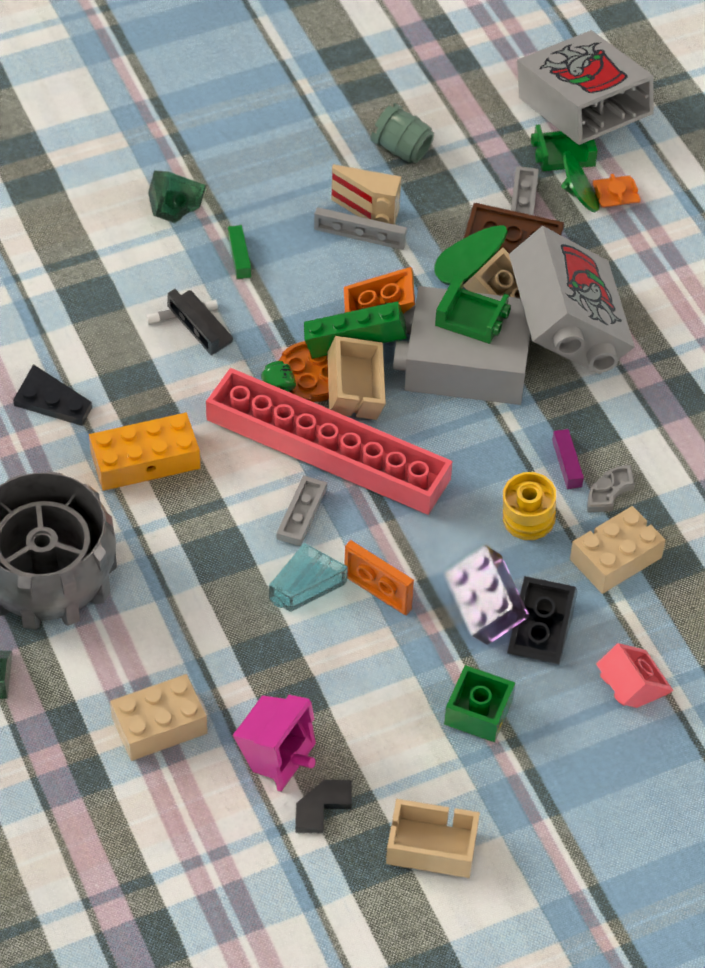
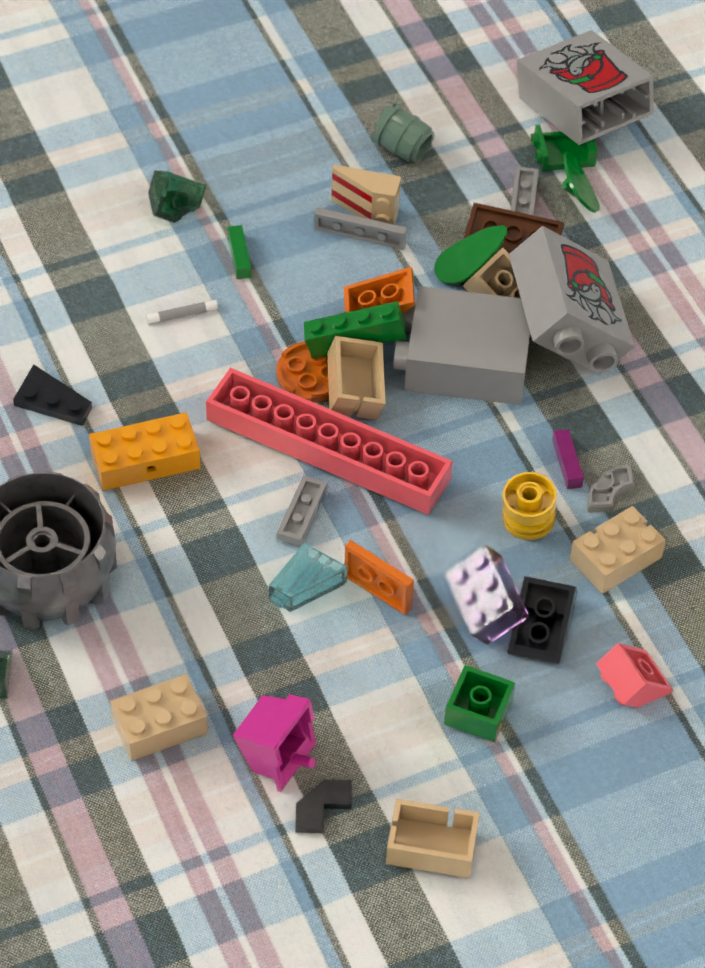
(199, 320): black panel -> none
(279, 375): green head -> none
(471, 312): green panel -> none
(616, 191): orange piece -> none

